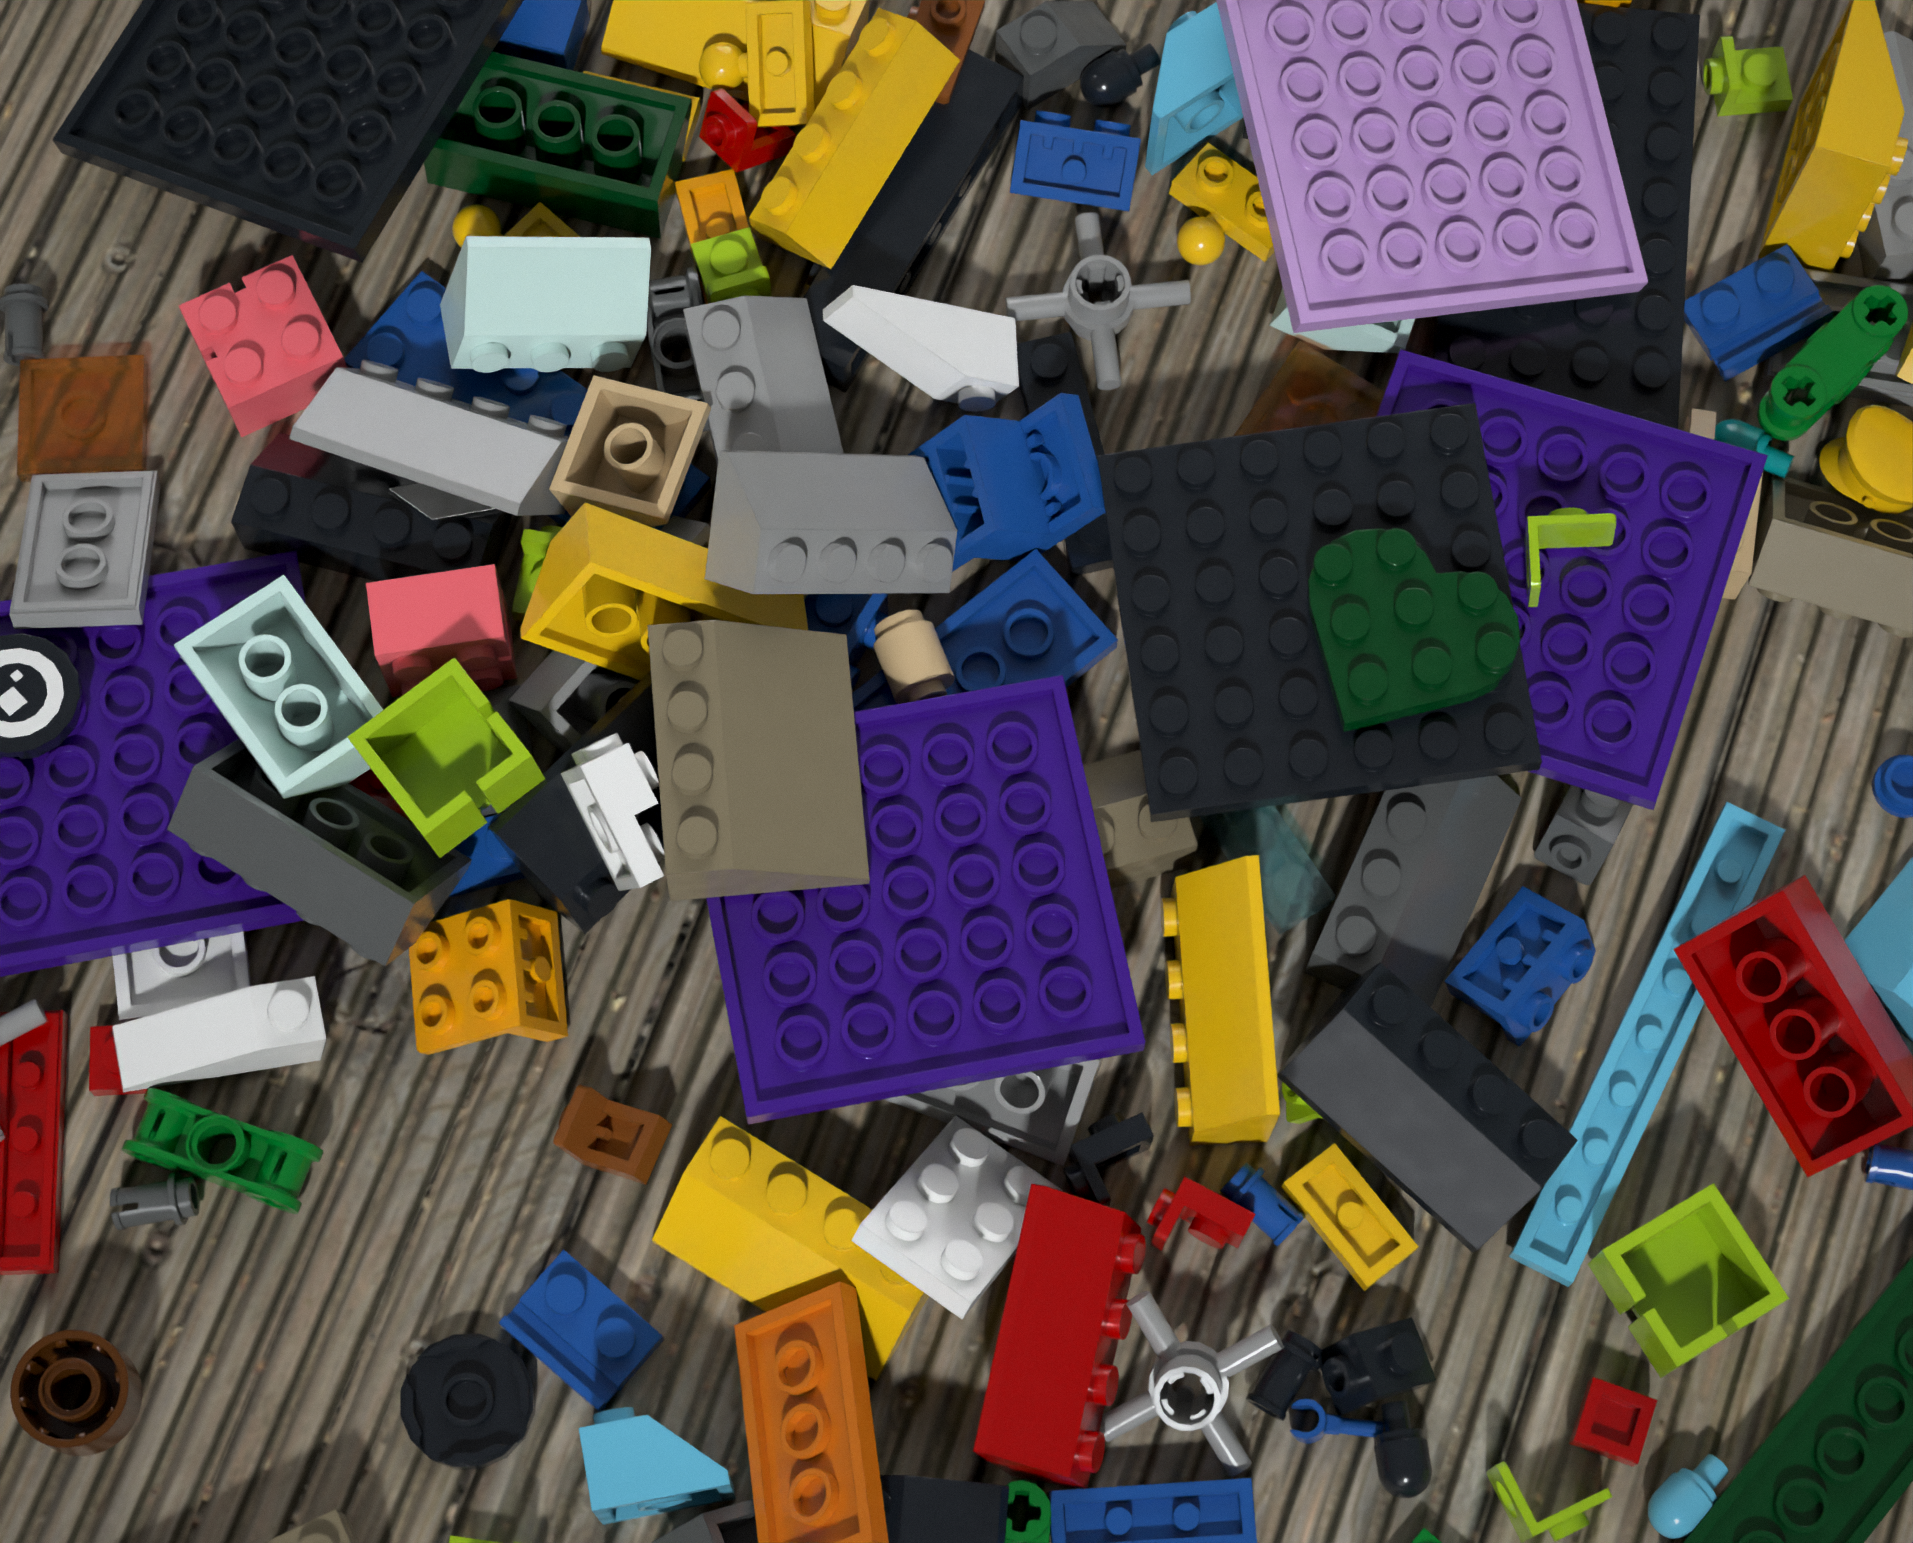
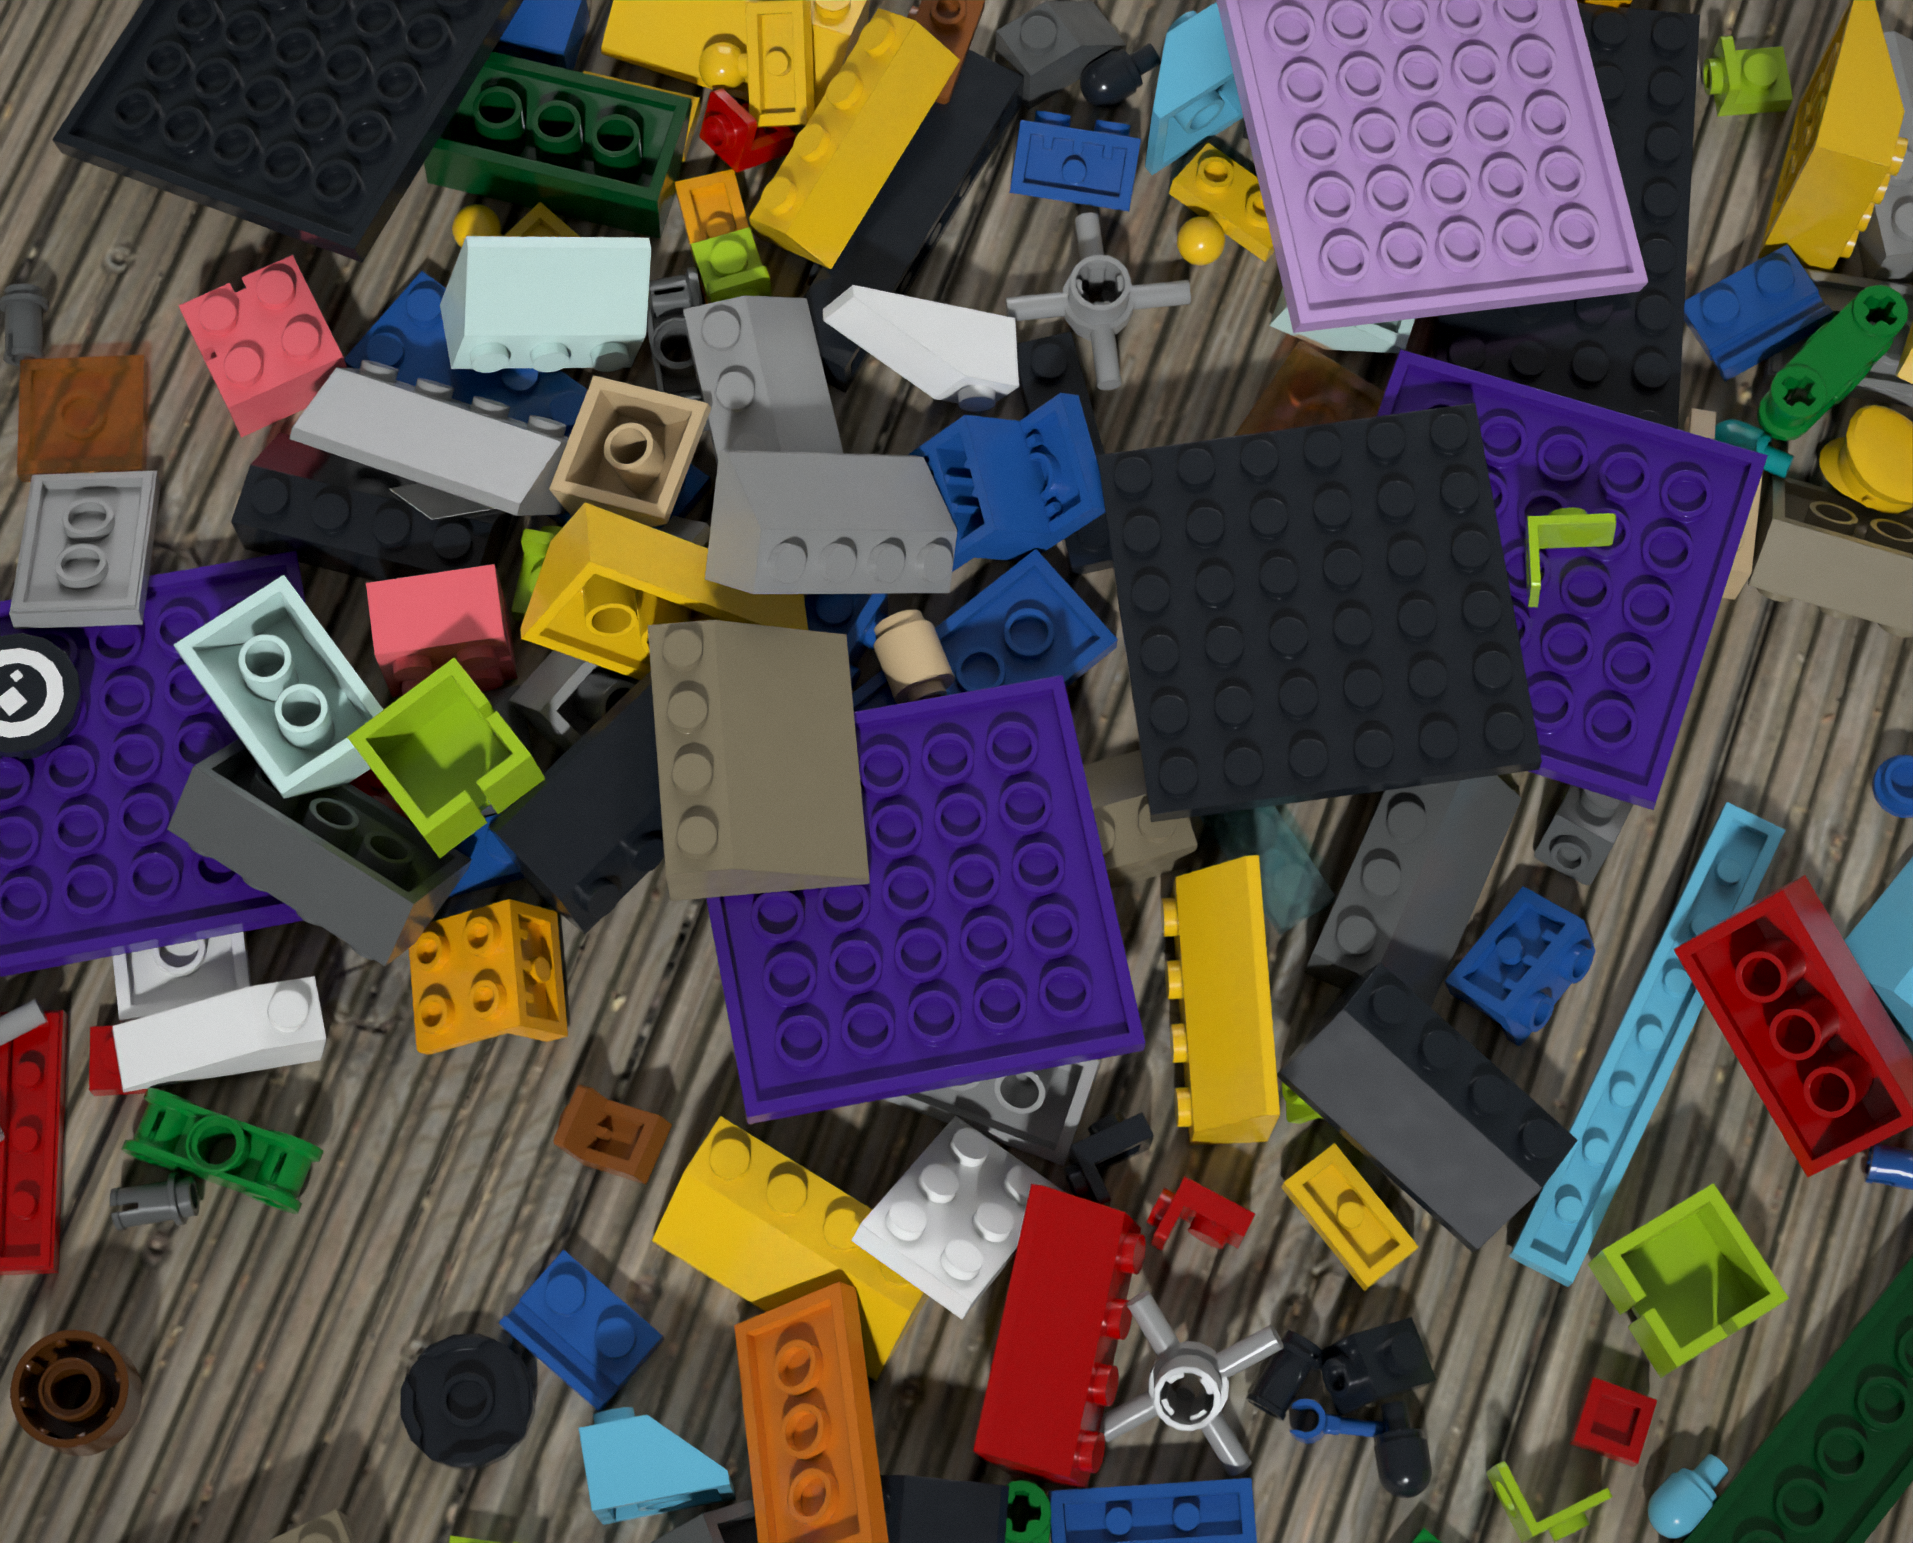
(609, 791): white plate -> none
(1273, 1212): blue pin -> none
(1400, 632): dark green plate -> none

